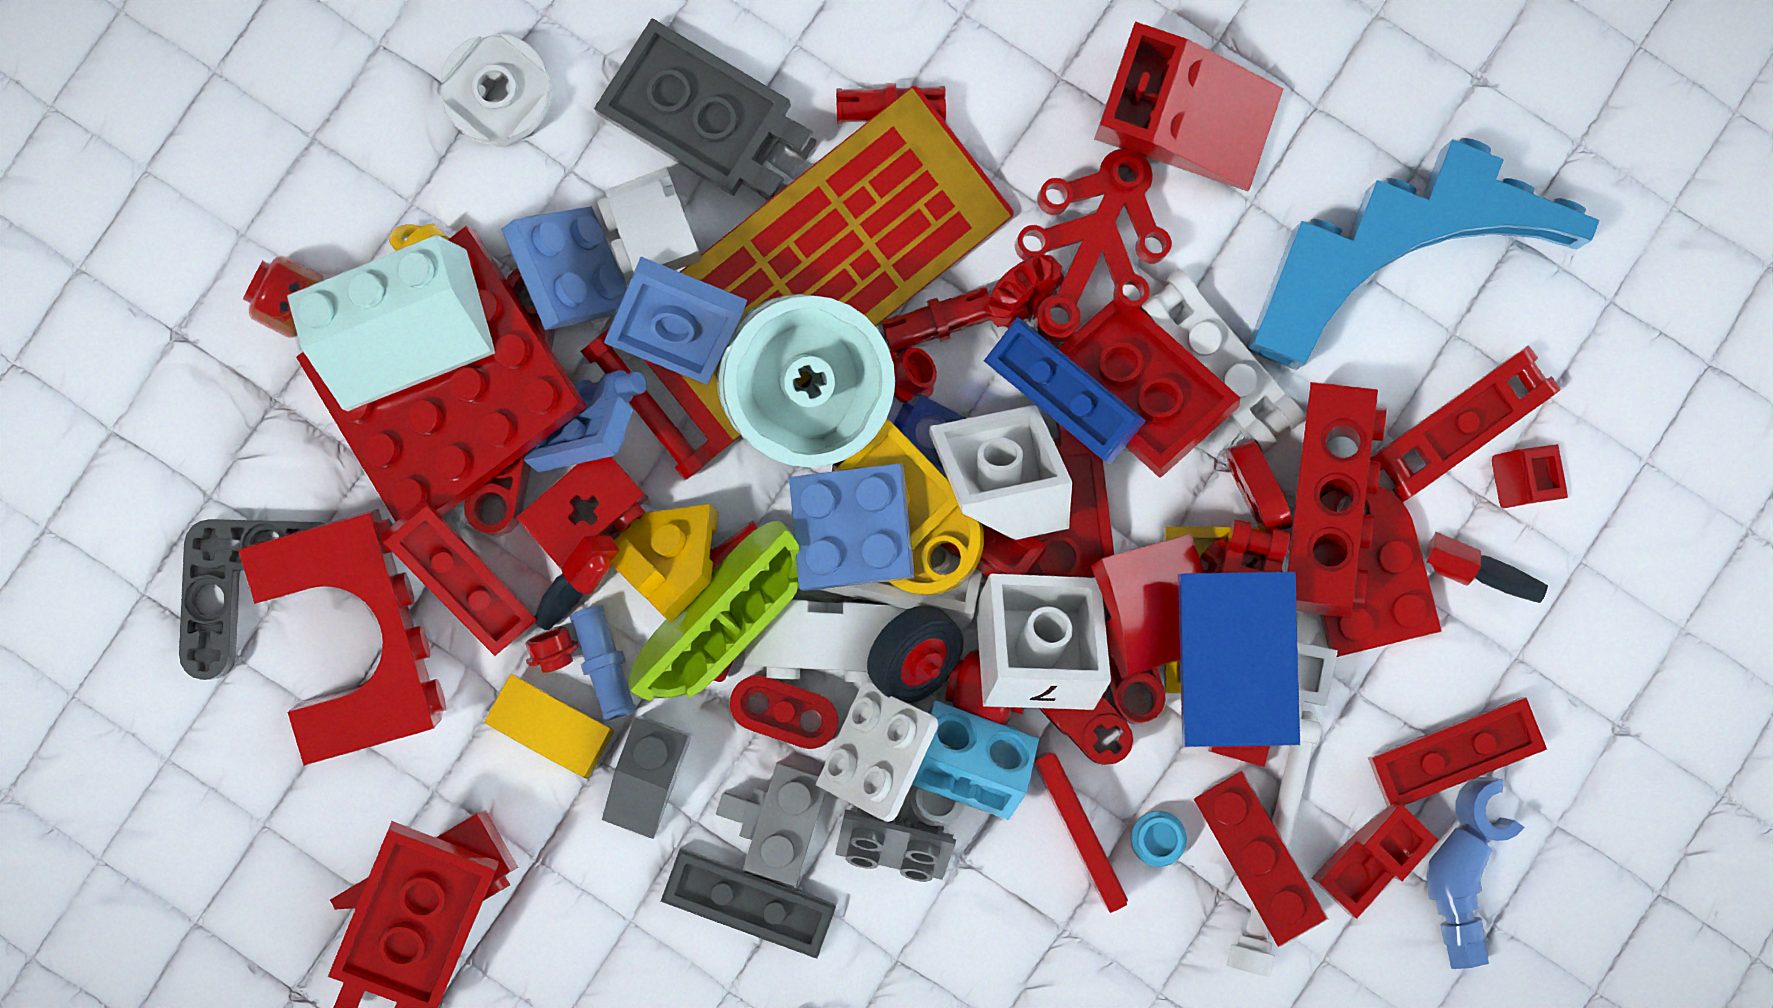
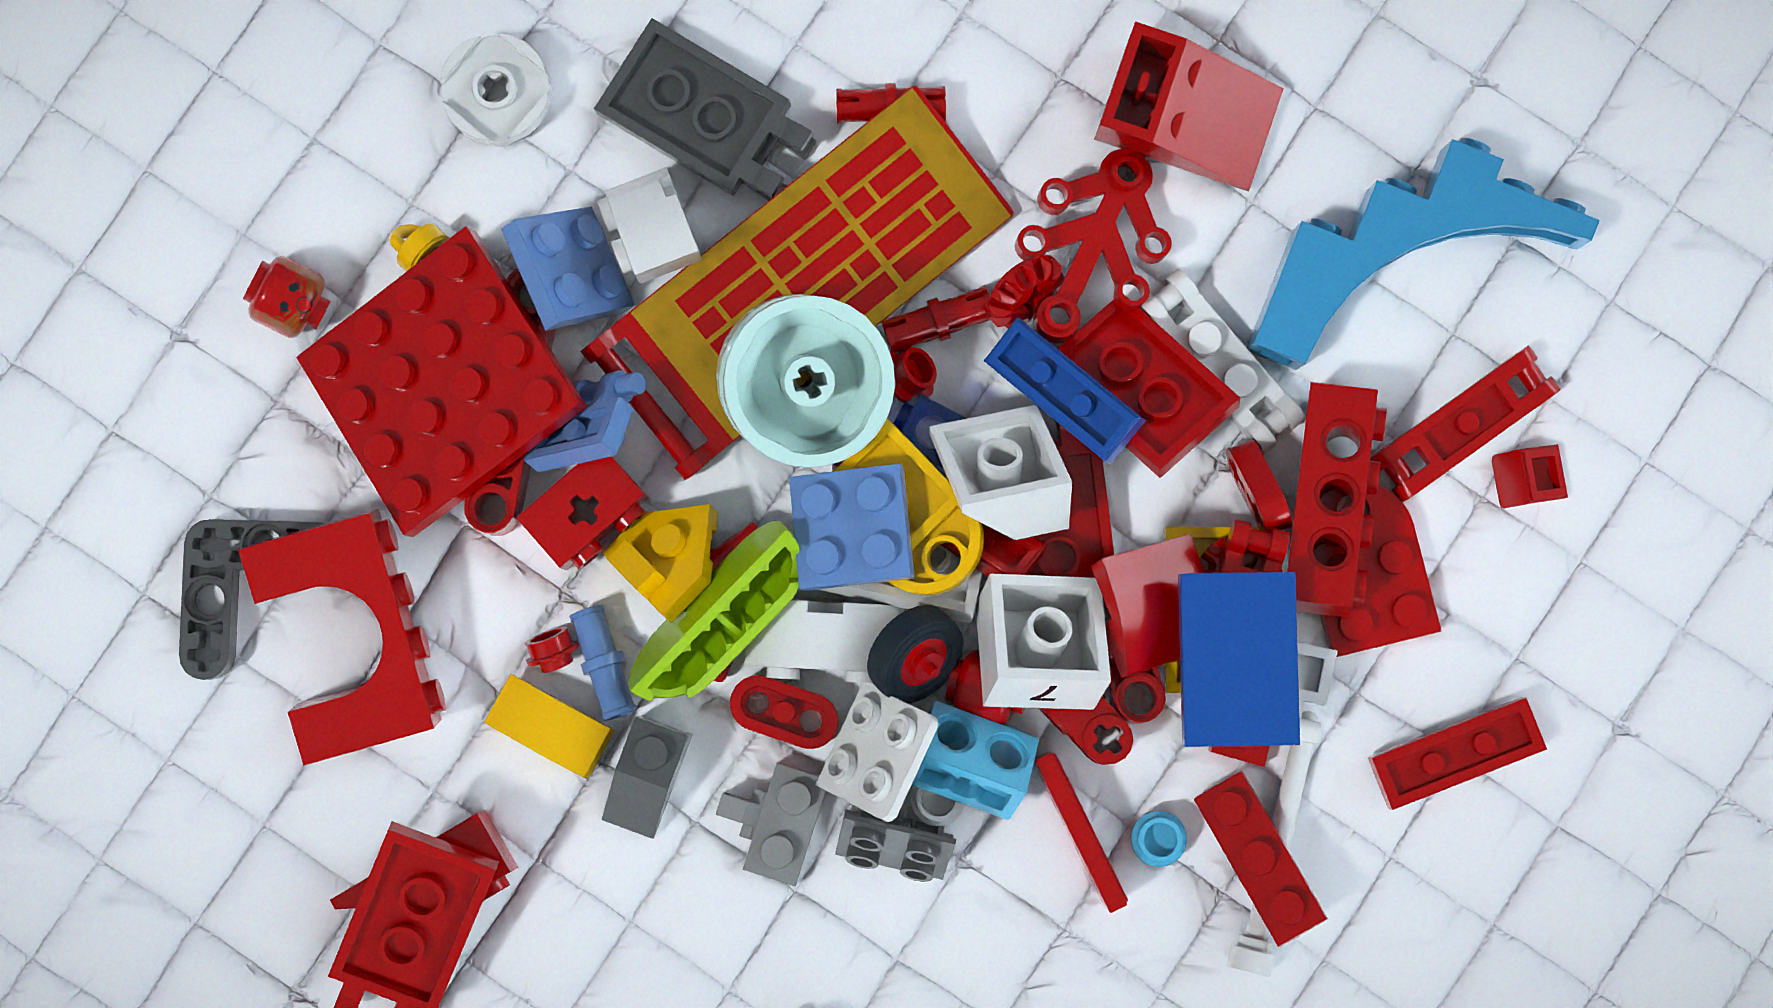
(393, 322): light aqua slope -> none
(458, 577): red plate -> none
(579, 576): piece -> none
(675, 320): medium blue plate -> none
(748, 903): dark grey tile -> none
(1374, 856): red slope -> none
(1457, 871): medium blue piece -> none
(1464, 563): piece -> none

